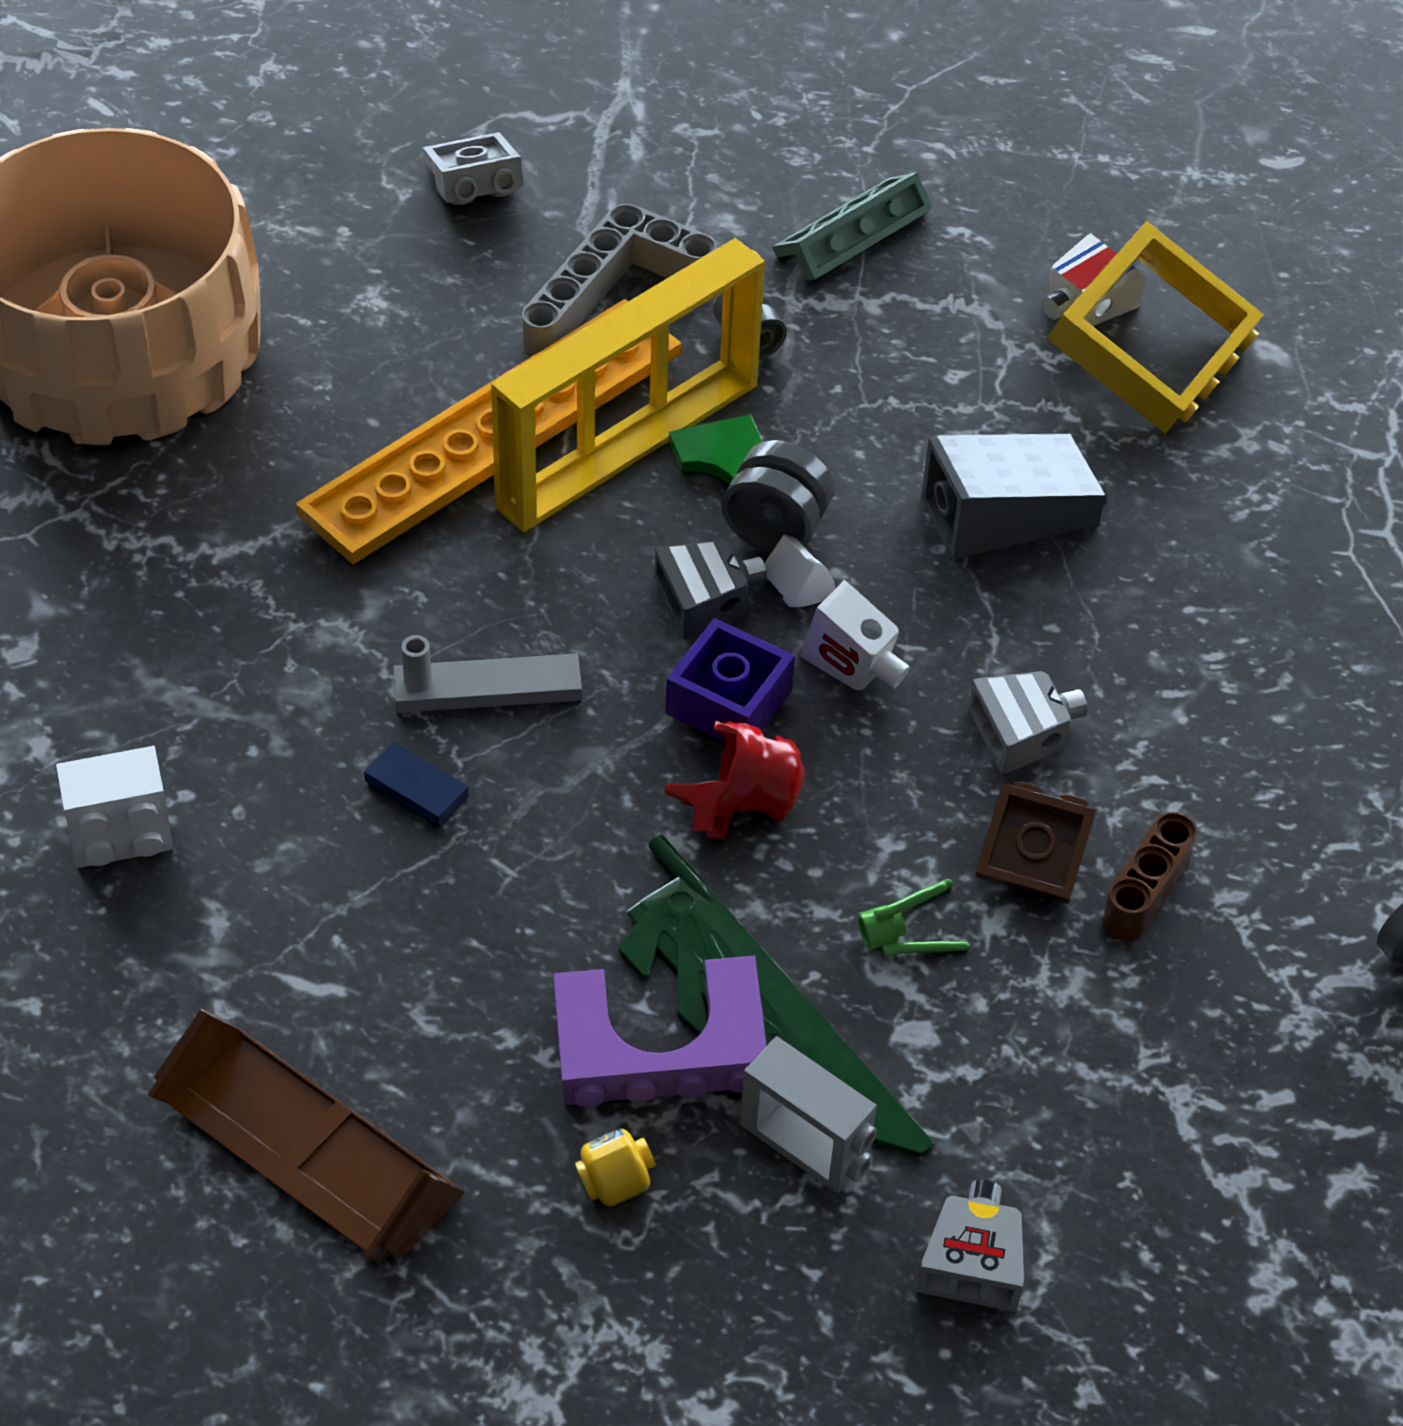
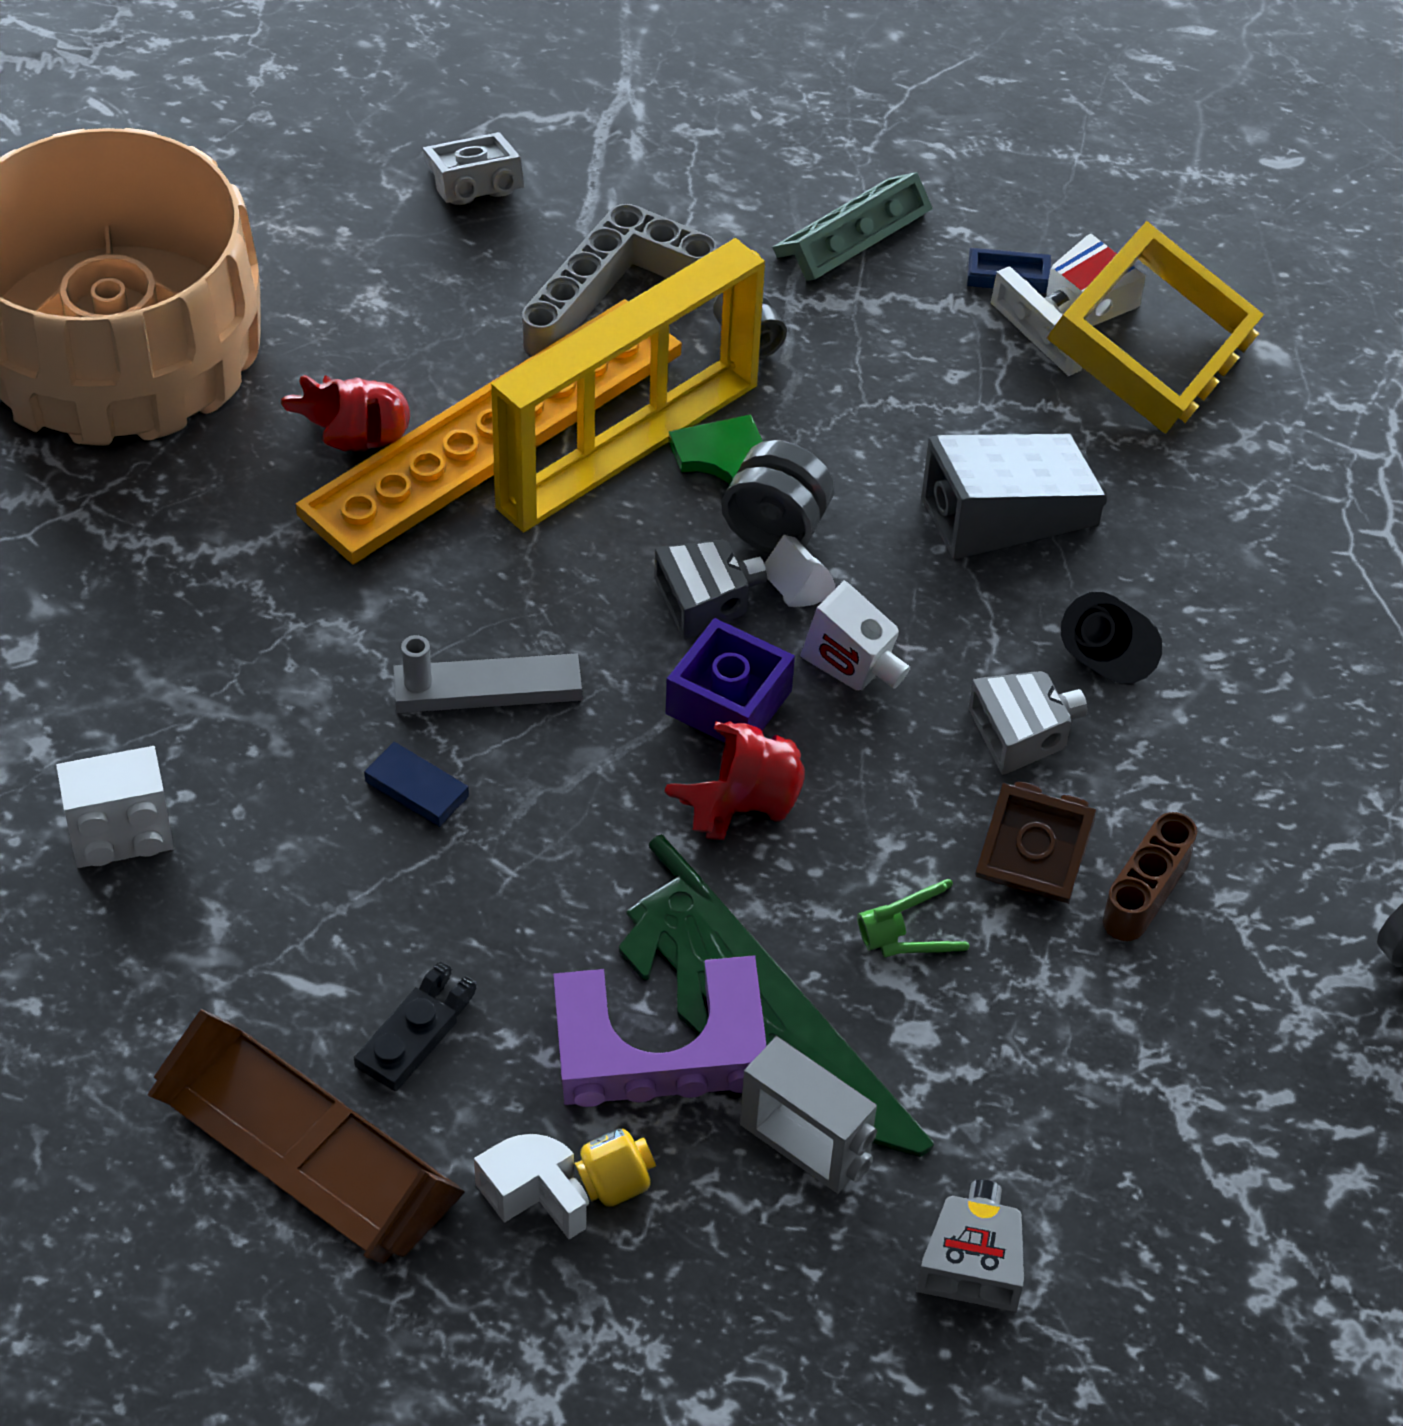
(353, 411): none -> red piece
(414, 1028): none -> black hinge
(529, 1172): none -> white brick
(986, 262): none -> dark blue tile
(1030, 314): none -> white plate
(1111, 637): none -> black piece

